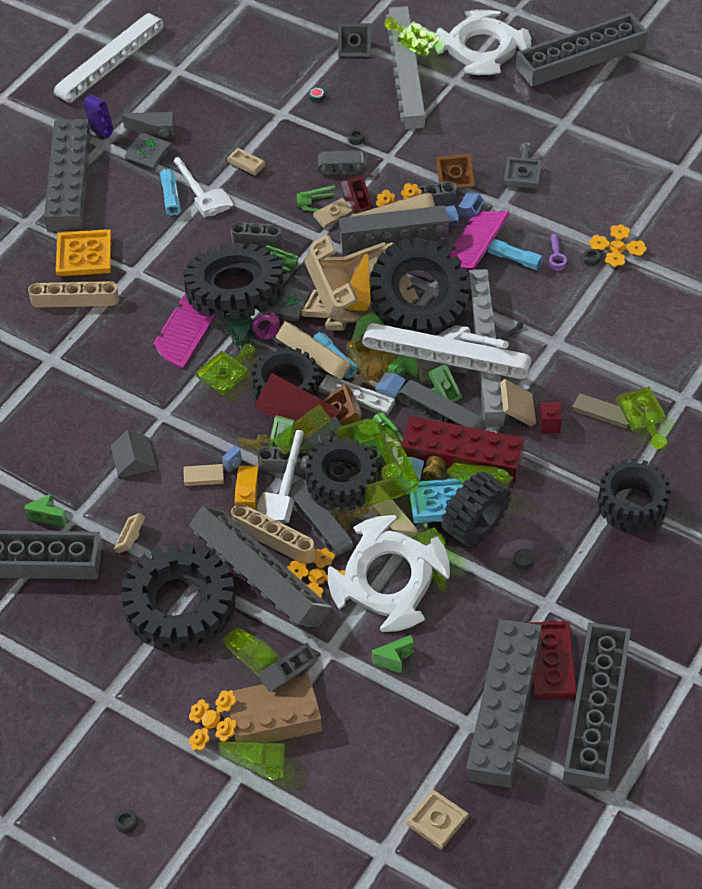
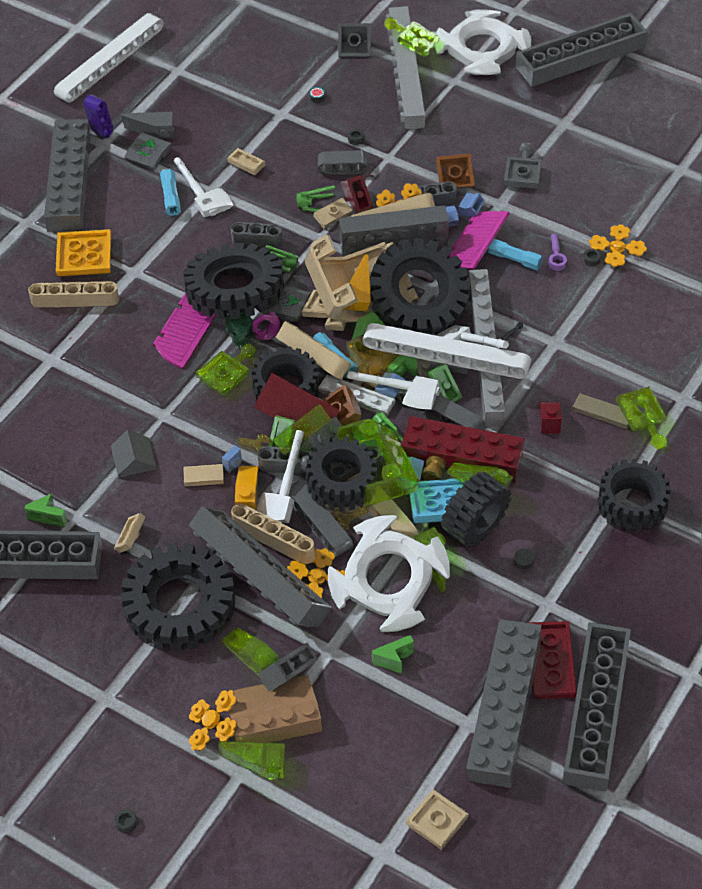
(420, 392): none -> white piece
(518, 402): tan tile -> none

